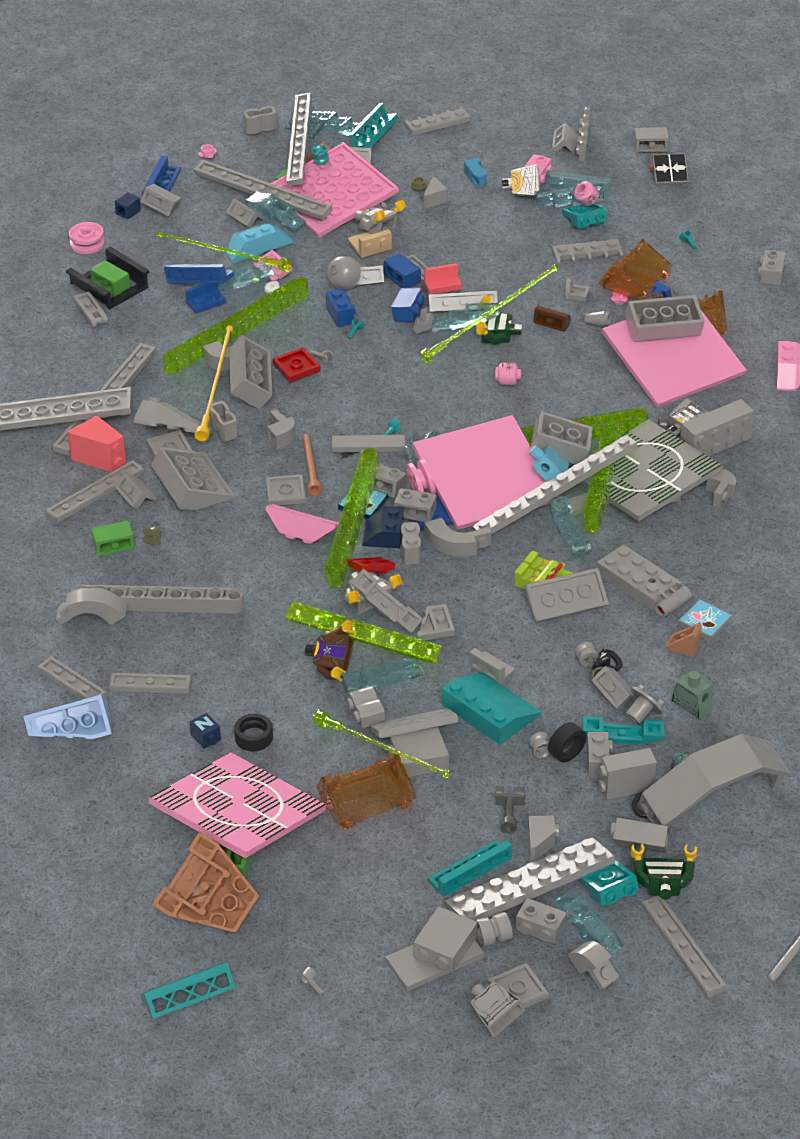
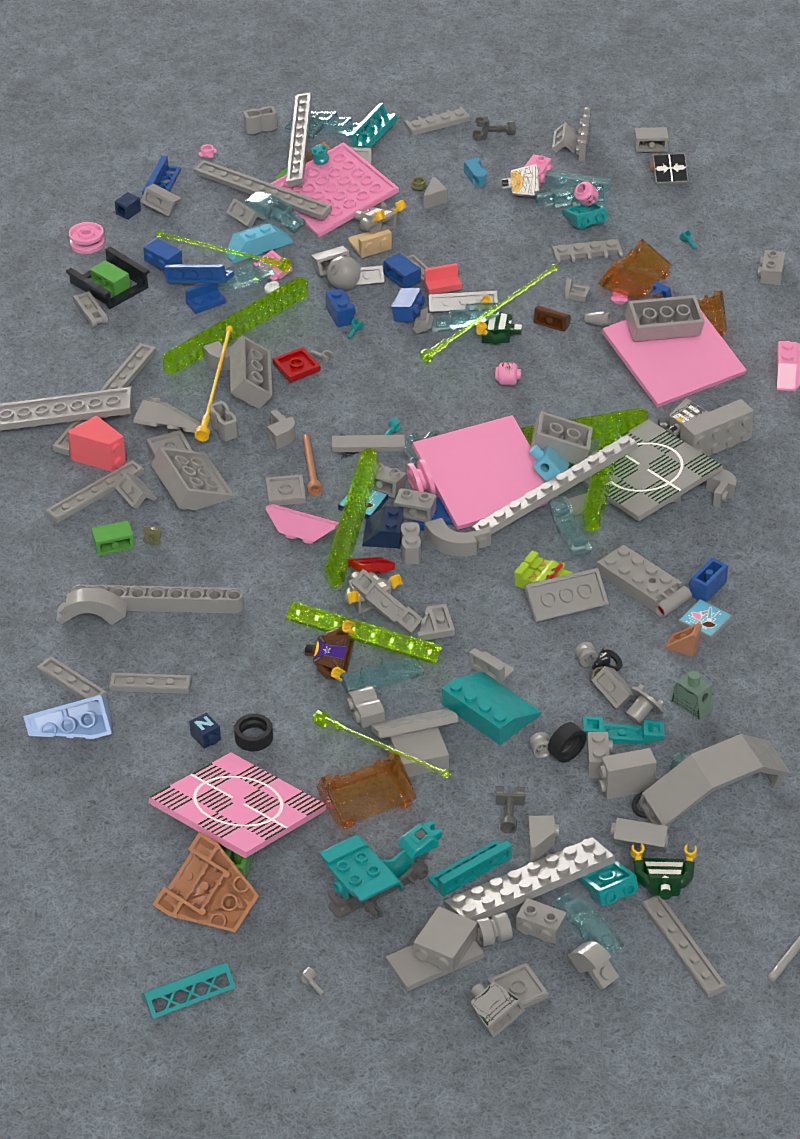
(161, 254): none -> blue brick
(322, 259): none -> light grey brick
(365, 877): none -> teal piece
(509, 128): none -> dark grey bar
(708, 580): none -> blue brick

